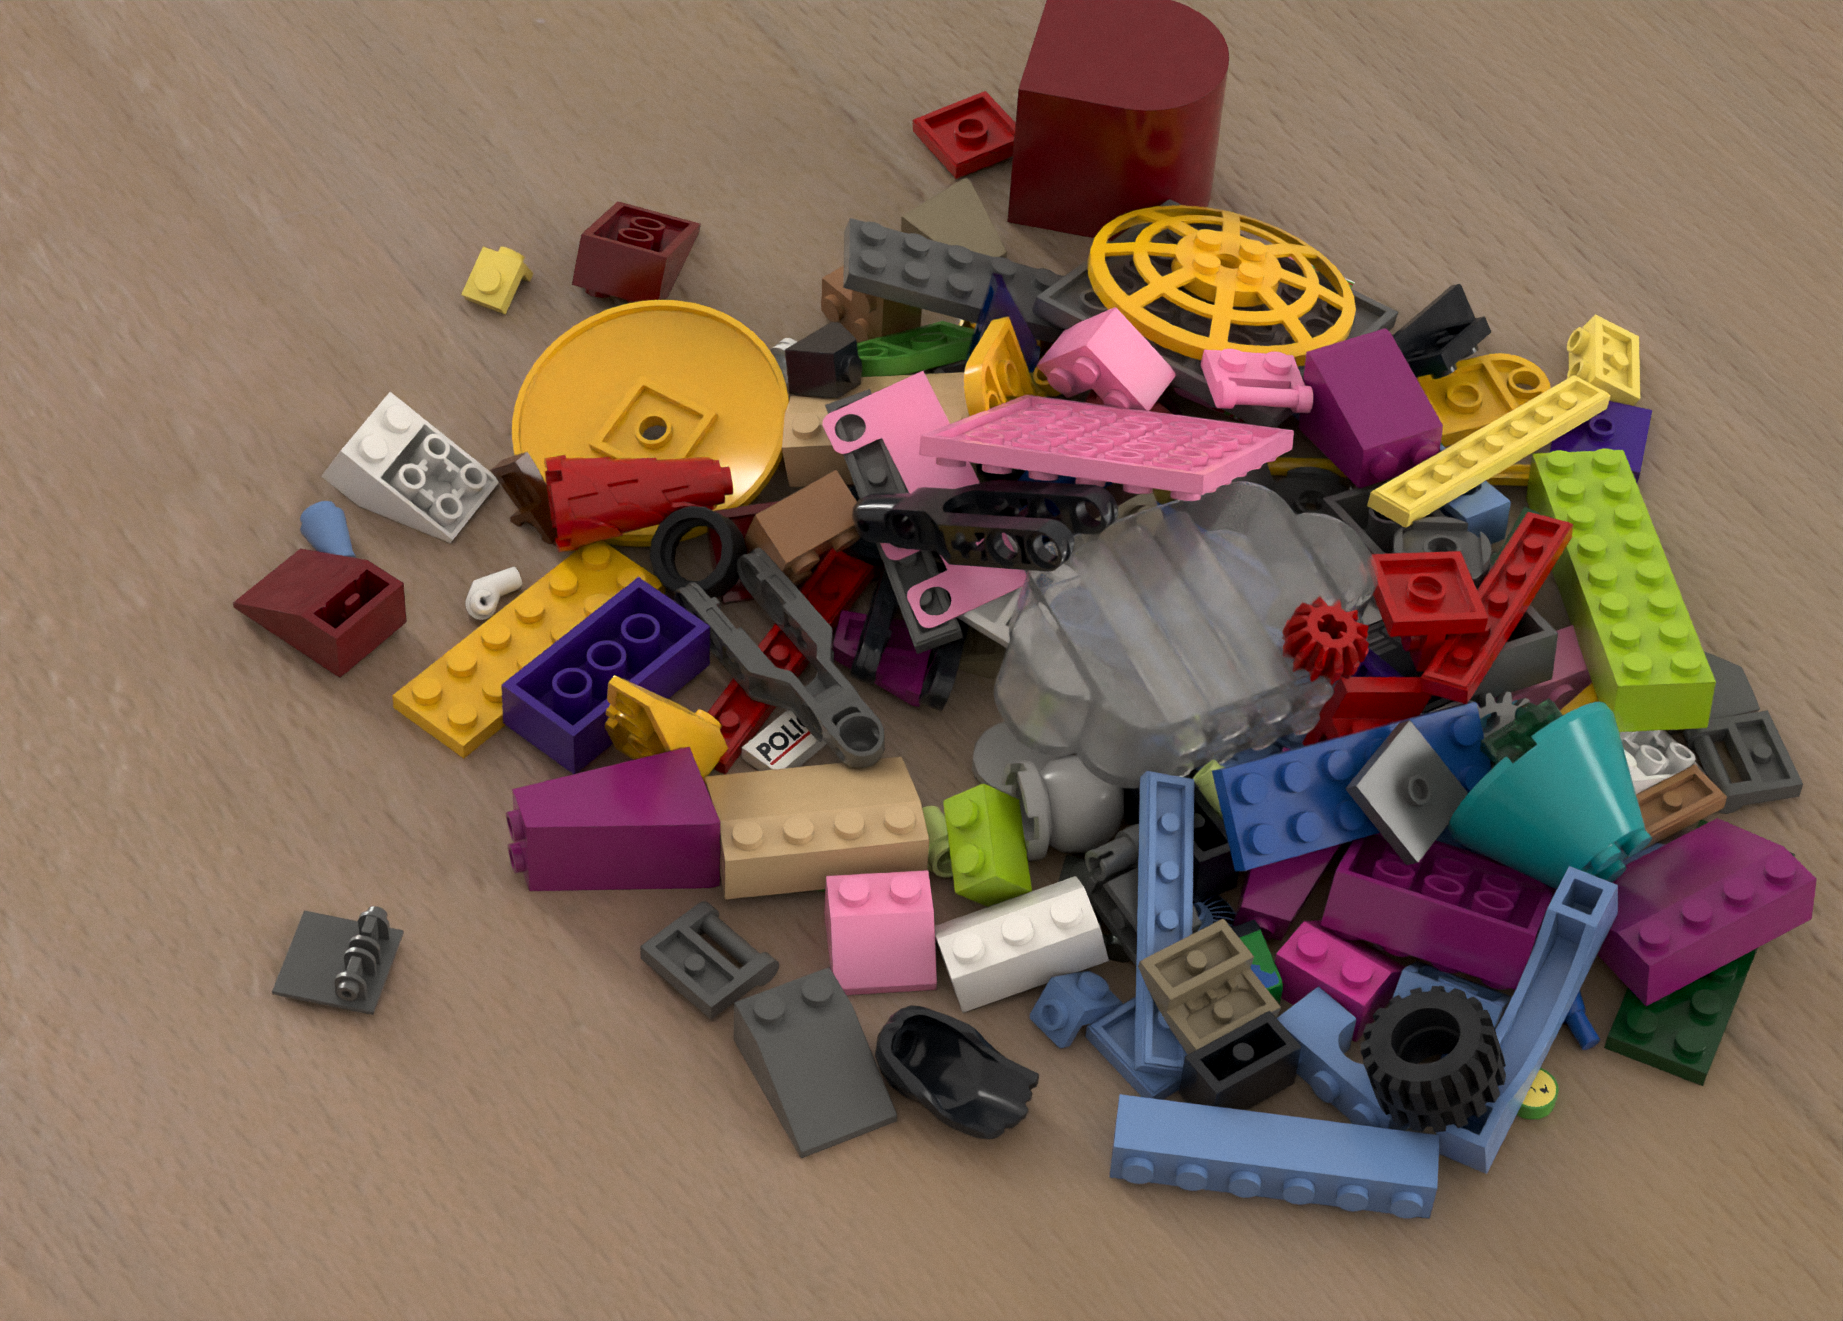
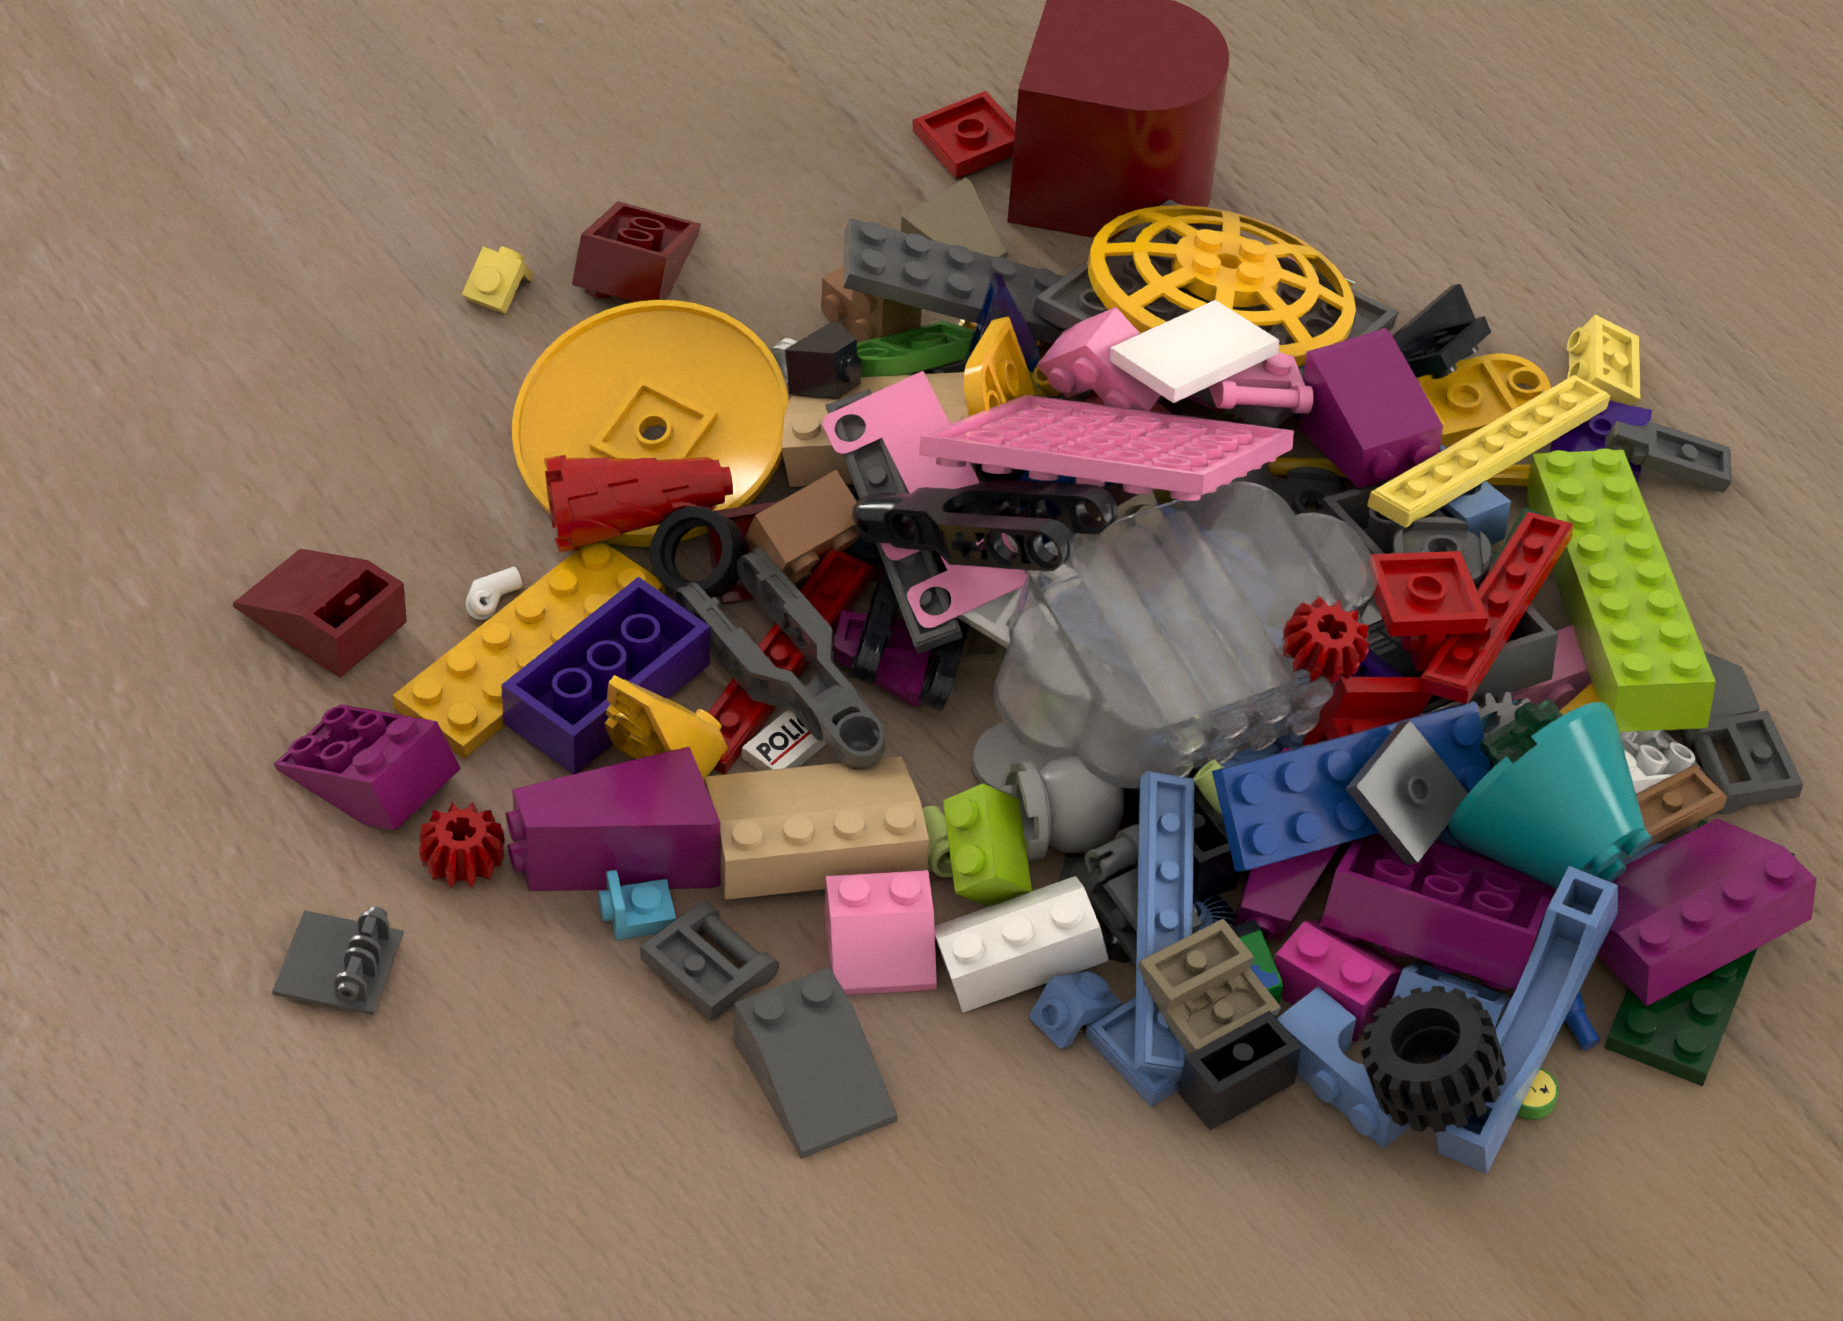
(326, 529): medium blue cone -> none
(371, 763): none -> magenta slope
(410, 472): white slope -> none
(461, 844): none -> red gear
(528, 492): reddish brown slope -> none
(637, 907): none -> medium azure bracket
(953, 1072): black hair -> none
(1194, 351): none -> white tile
(1275, 1156): medium blue brick -> none
(1673, 453): none -> dark grey hinge

